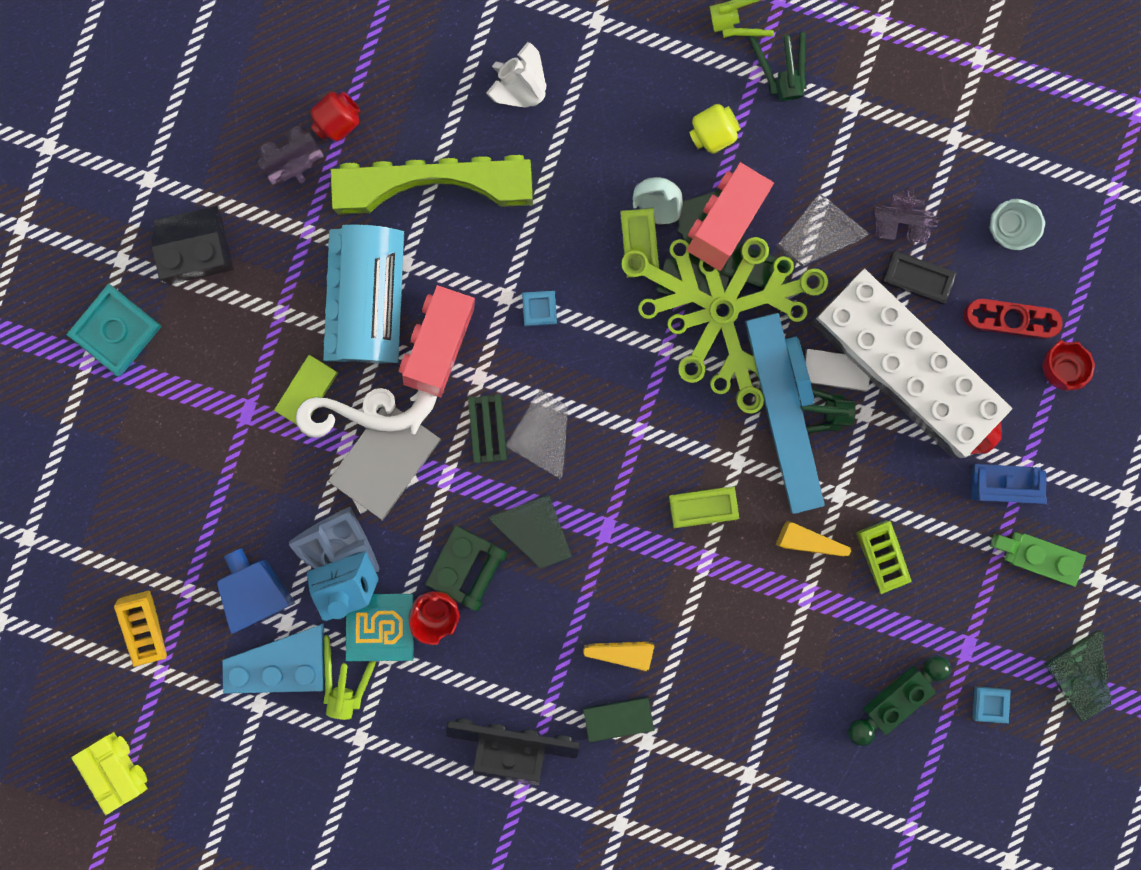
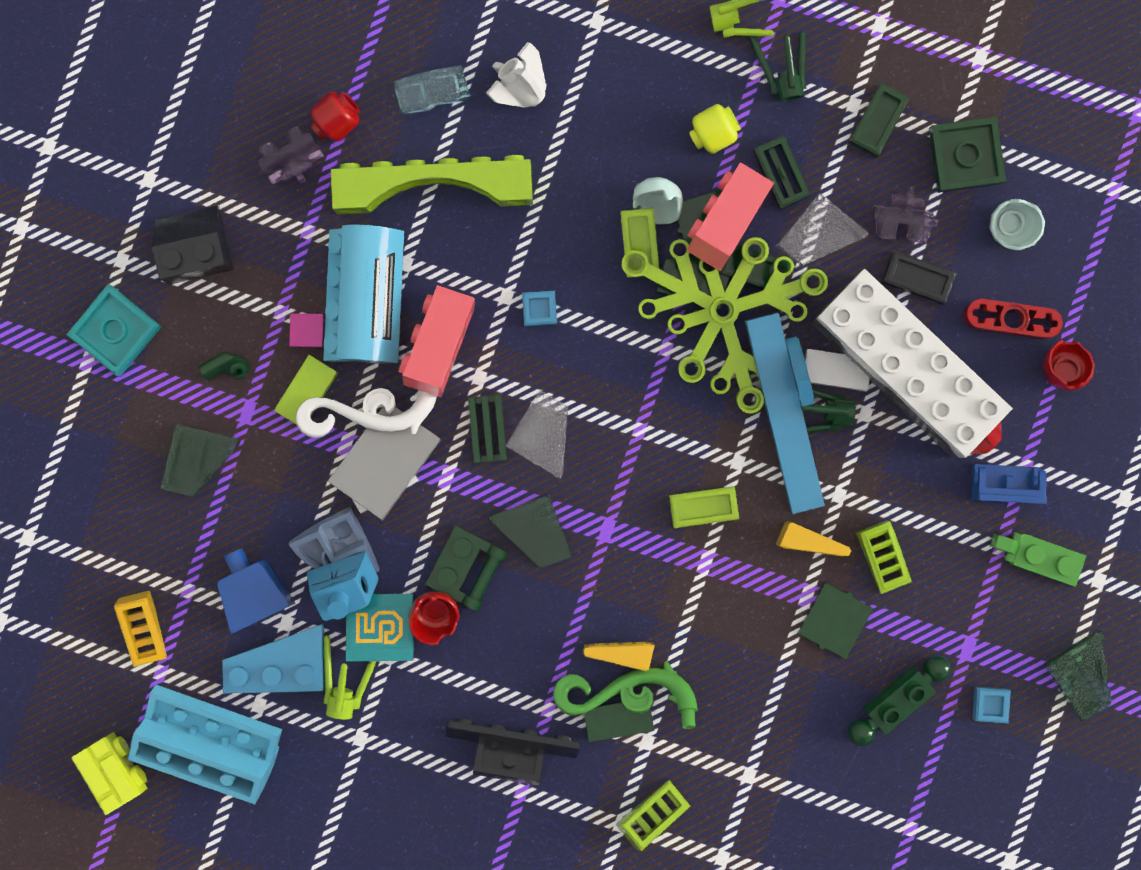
(195, 459): none -> clear green wing
(205, 744): none -> medium azure brick
(226, 363): none -> dark green arm
(307, 330): none -> dark pink tile
(431, 88): none -> clear light blue slope
(636, 704): none -> bright green plant
(641, 843): none -> lime slope
(794, 169): none -> dark green tile
(835, 620): none -> dark green piece
(878, 120): none -> dark green tile
(967, 154): none -> dark green plate

